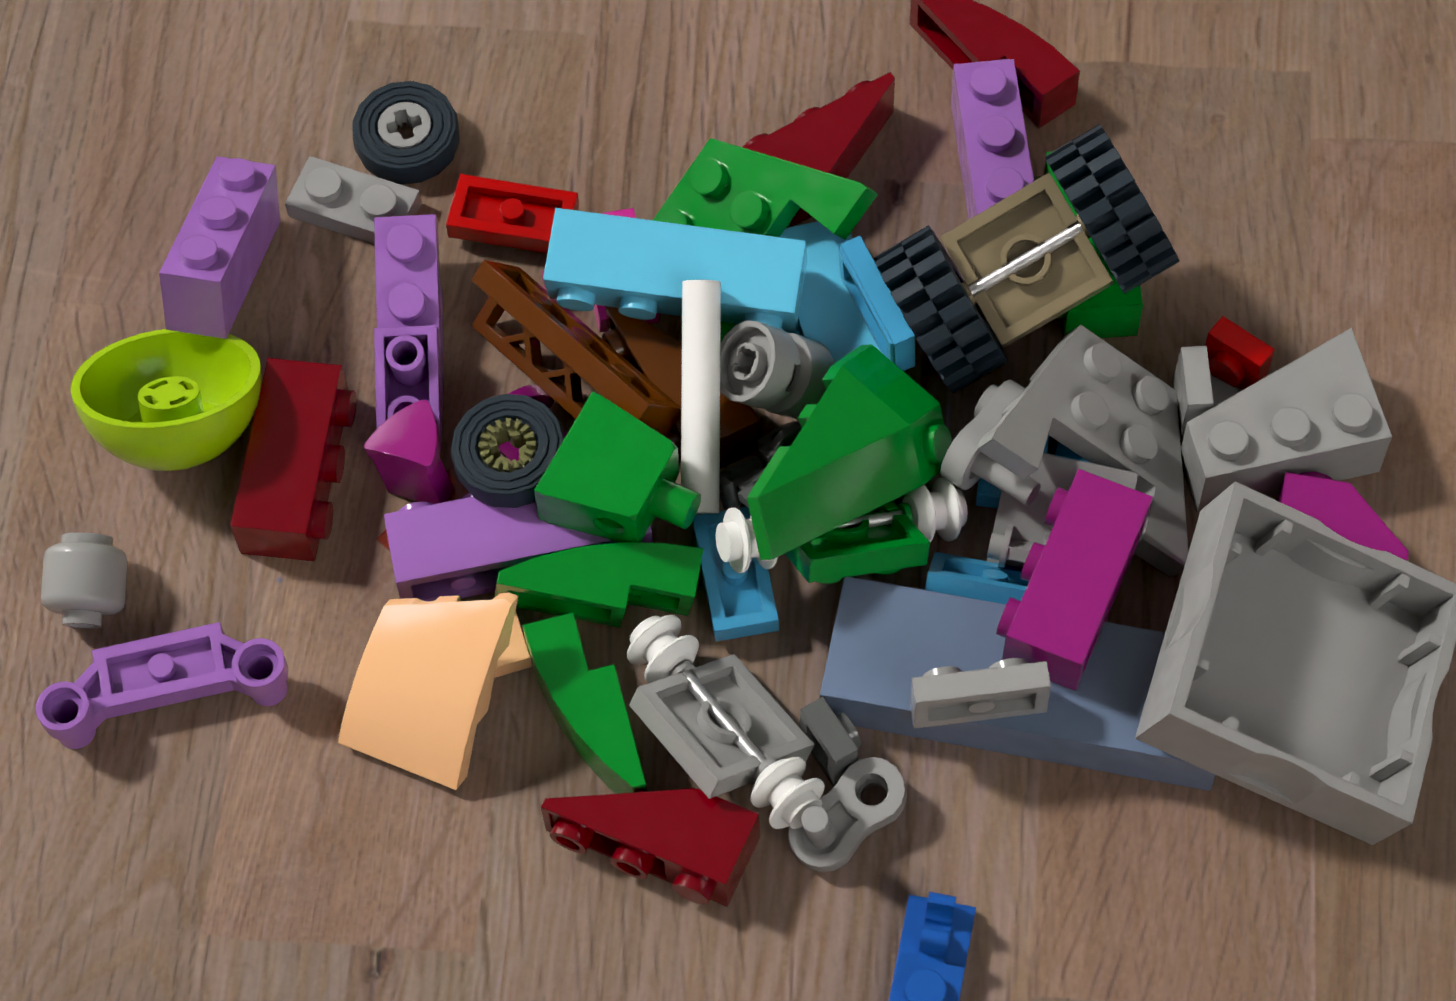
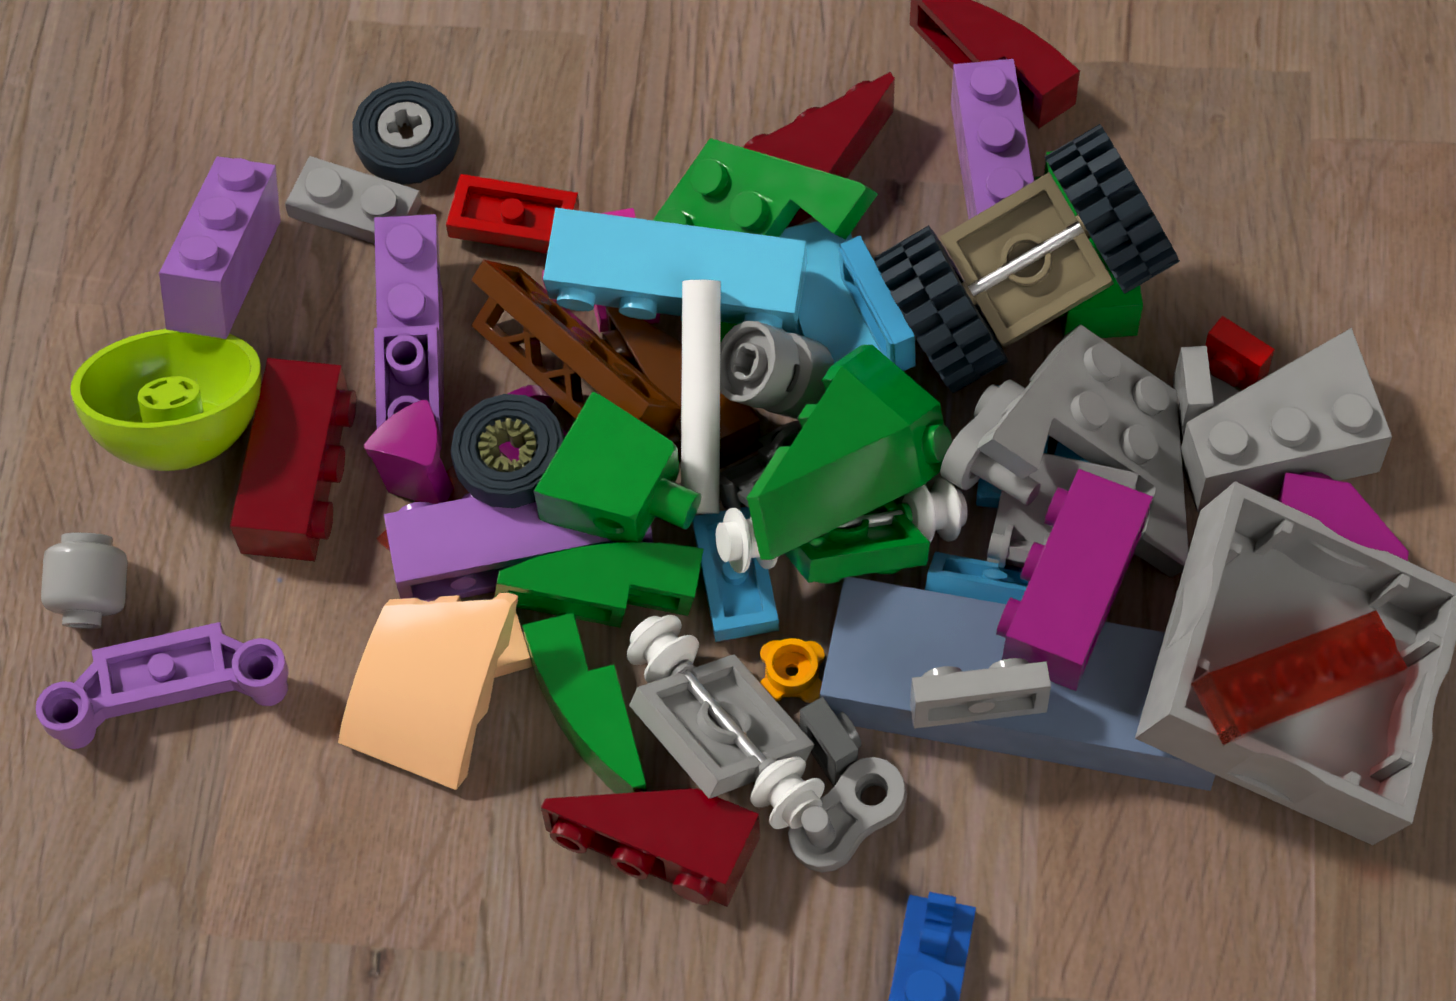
(792, 653): none -> light orange plate
(1298, 677): none -> clear red plate

